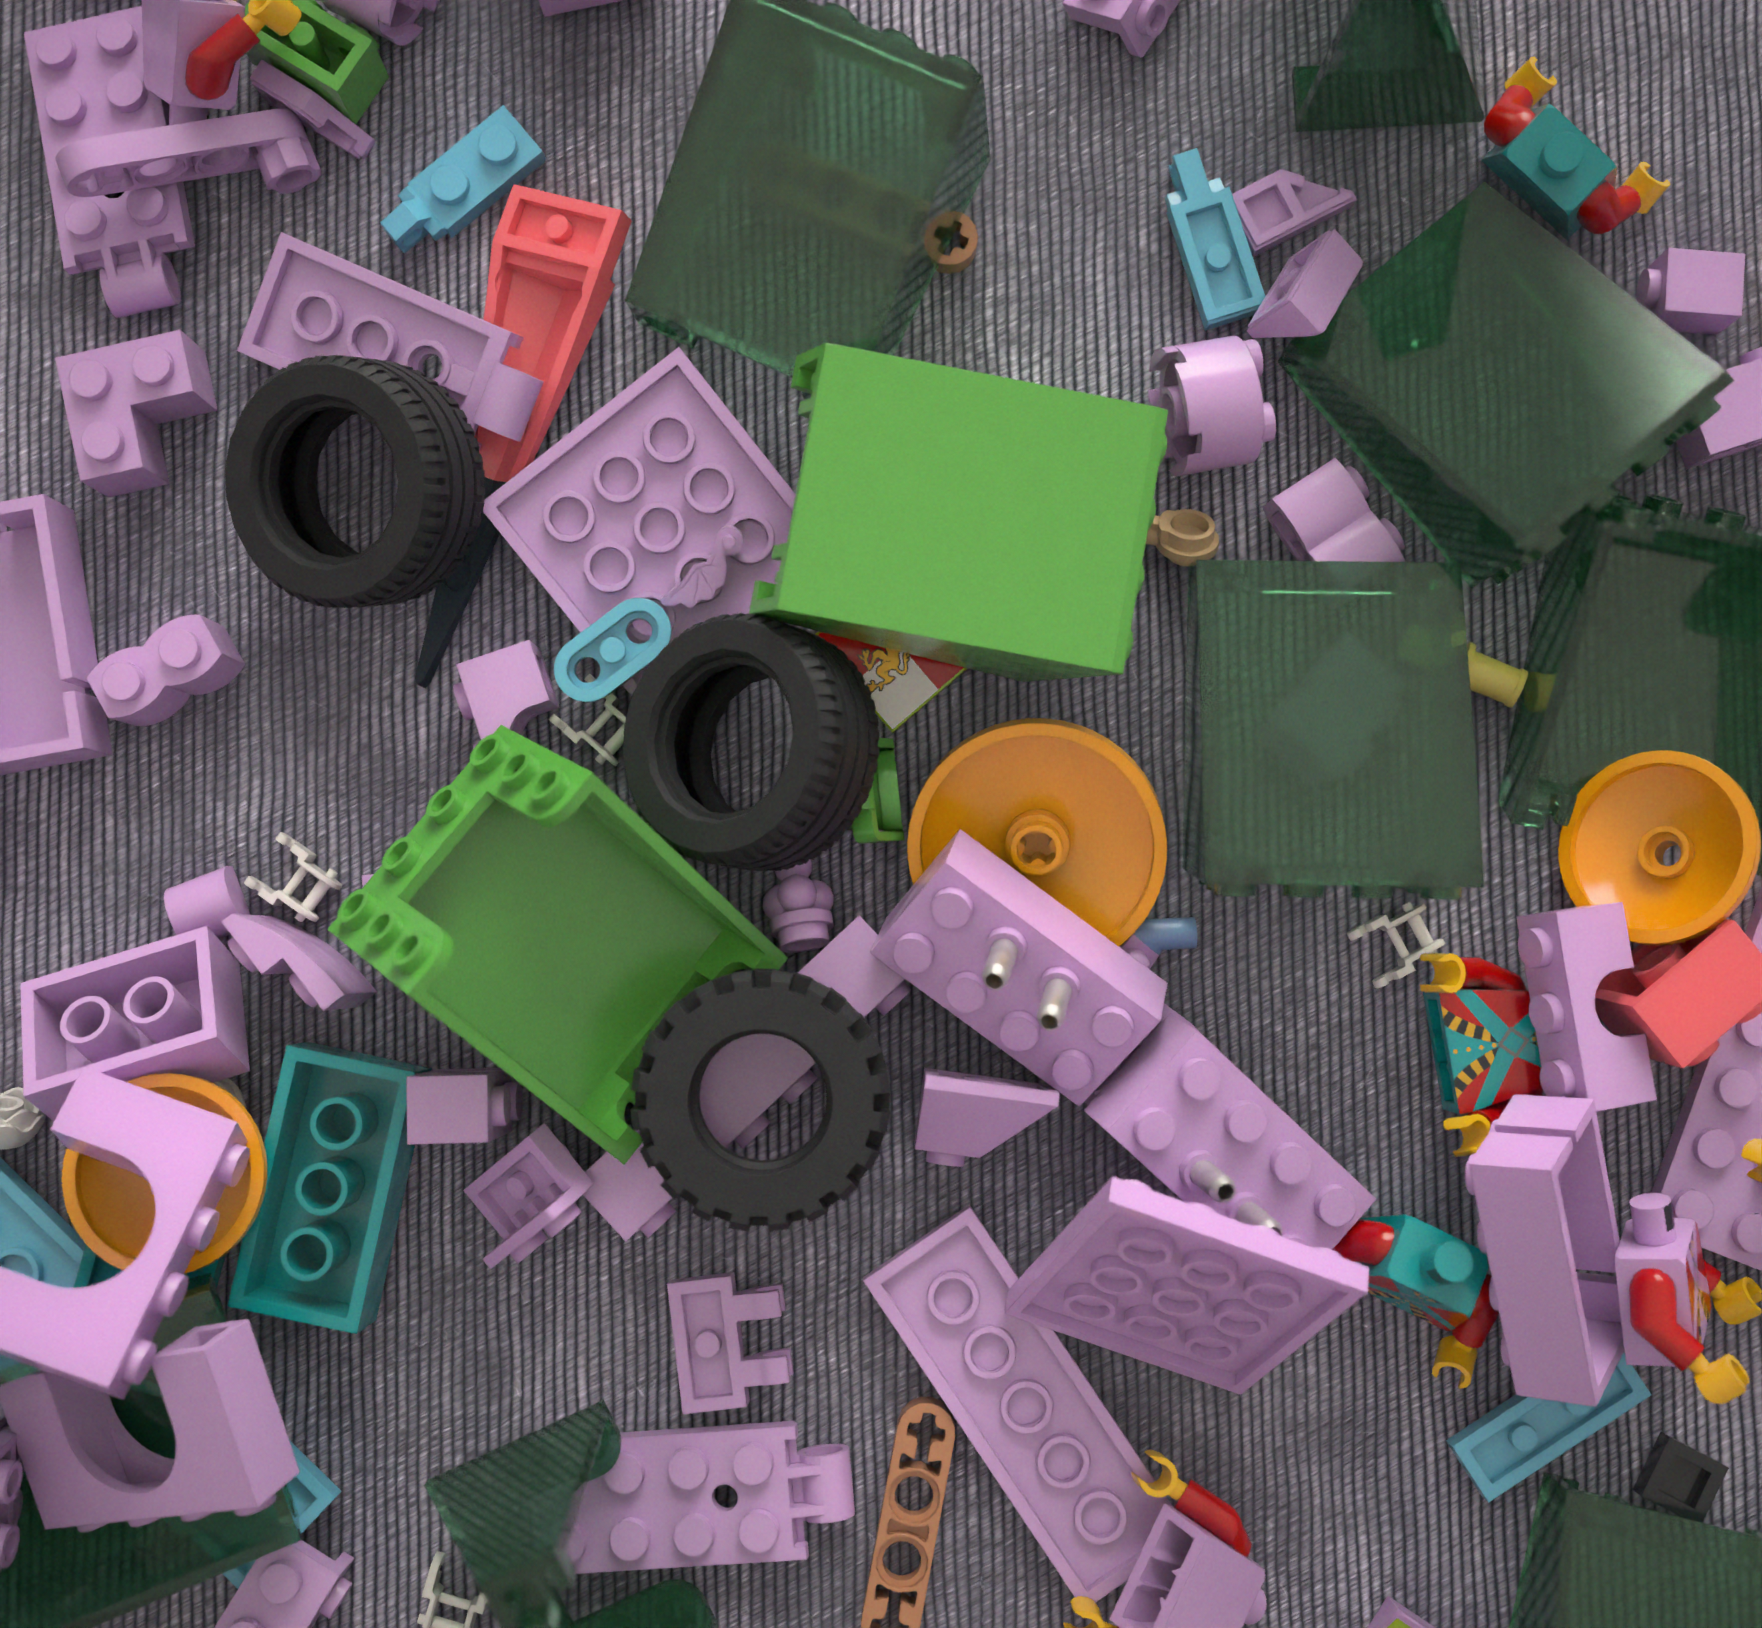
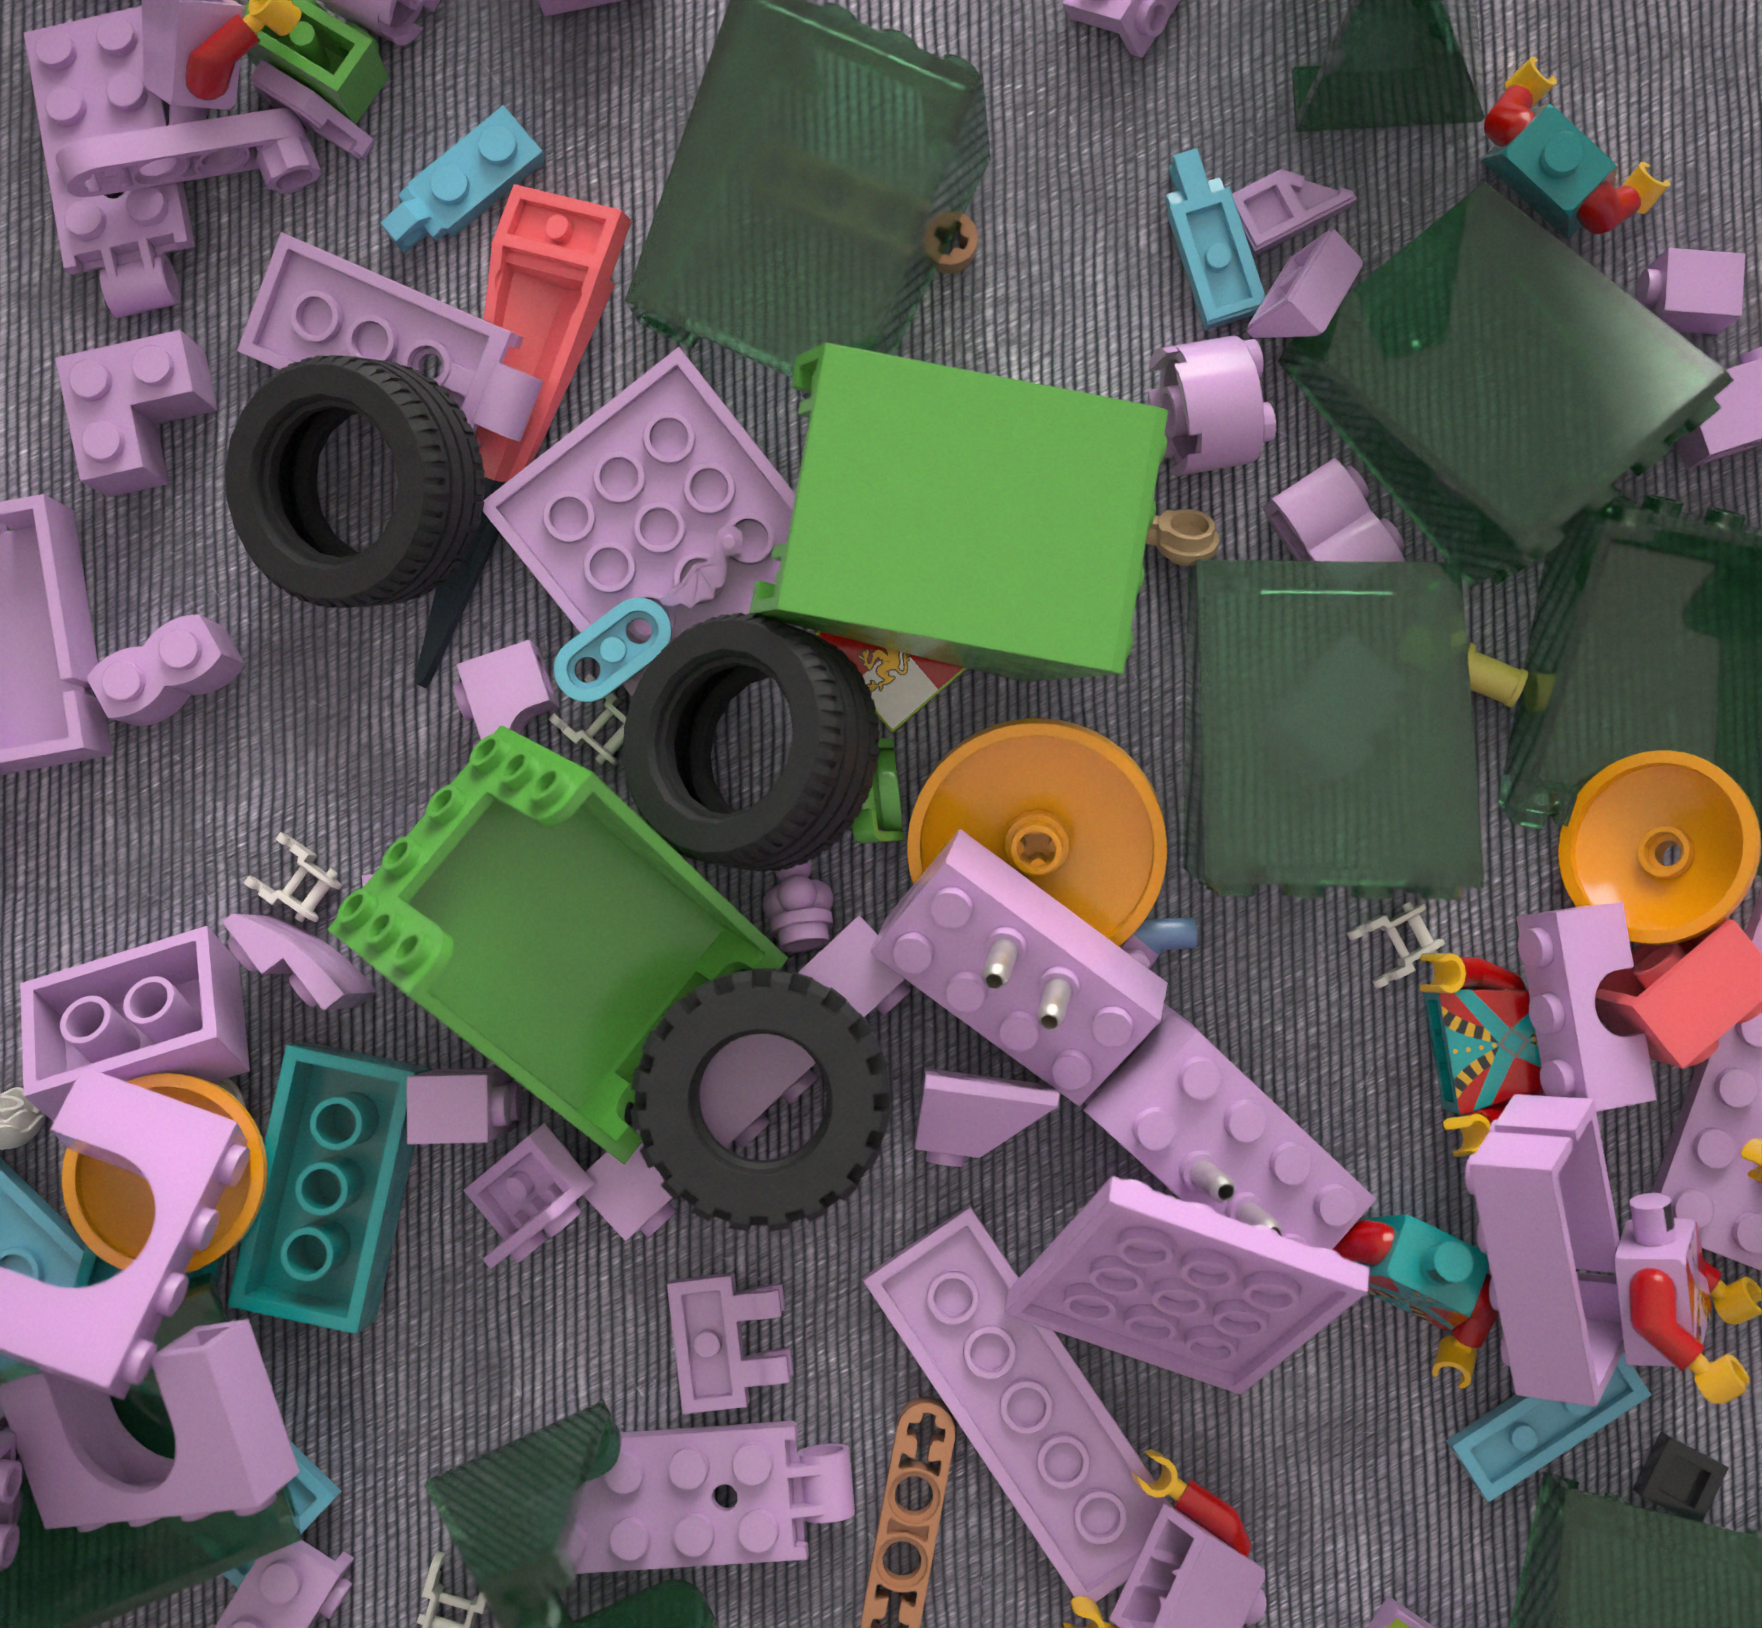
(205, 902): lavender brick -> none

